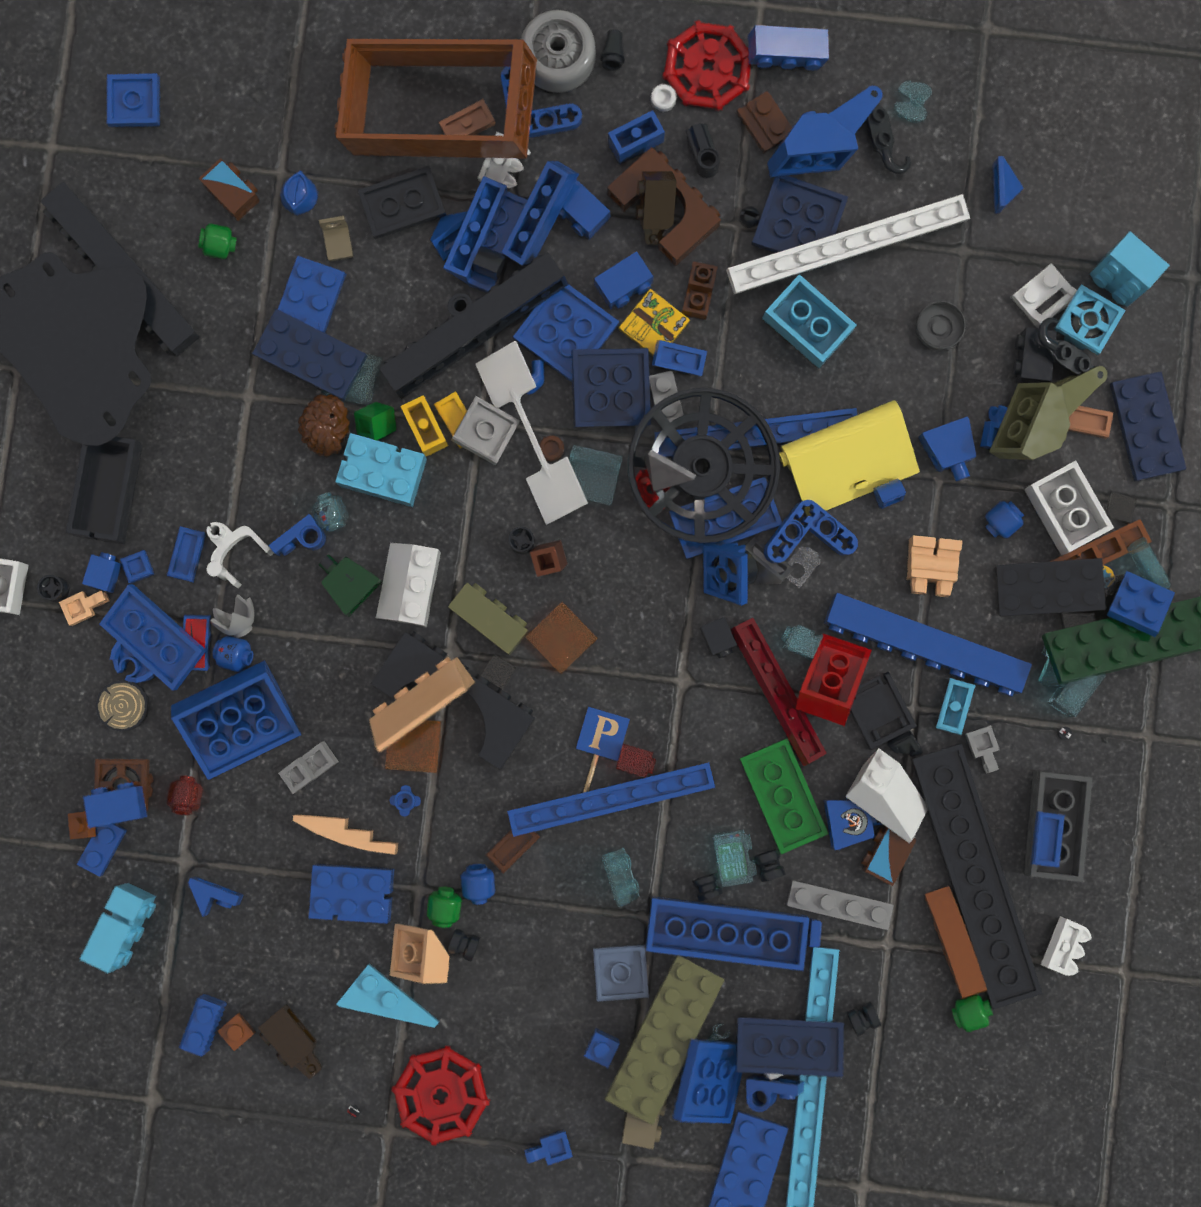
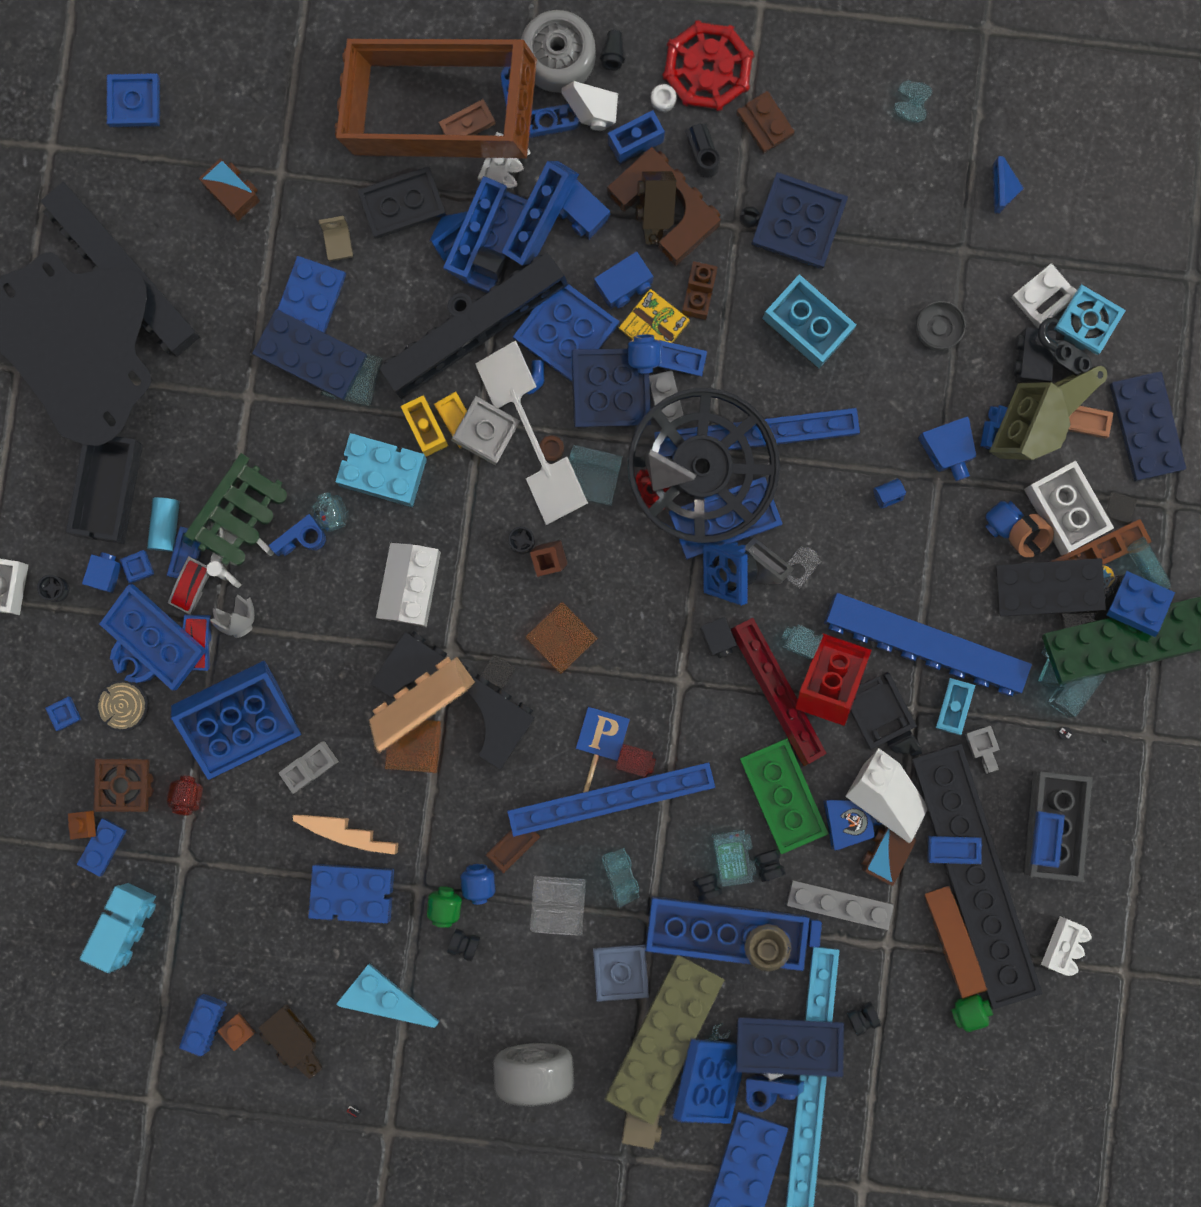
(63, 713): none -> blue tile
(80, 607): light nougat plate -> none
(114, 806): blue brick -> none
(163, 524): none -> medium azure brick
(189, 586): none -> slope
(206, 892): blue slope -> none
(216, 241): green head -> none
(228, 522): none -> dark green fence
(232, 653): blue head -> none
(298, 194): blue hat -> none
(319, 430): reddish brown hair -> none
(348, 583): dark green torso -> none
(375, 421): green panel -> none
(397, 800): blue plate -> none
(418, 955): light nougat slope -> none
(431, 1108): red plate -> none
(489, 617): olive brick -> none
(533, 1074): none -> light grey wheel
(554, 1148): blue plate -> none
(557, 905): none -> clear slope
(592, 104): none -> white slope
(601, 1047): blue brick -> none
(644, 353): none -> blue head
(767, 947): none -> dark tan hat
(788, 47): brick -> none
(812, 524): blue beam -> none
(828, 140): blue slope -> none
(847, 244): white plate -> none
(860, 448): light yellow door -> none
(933, 568): light nougat hips -> none
(954, 850): none -> blue tile
(1024, 528): none -> nougat piece
(1128, 270): medium azure brick -> none

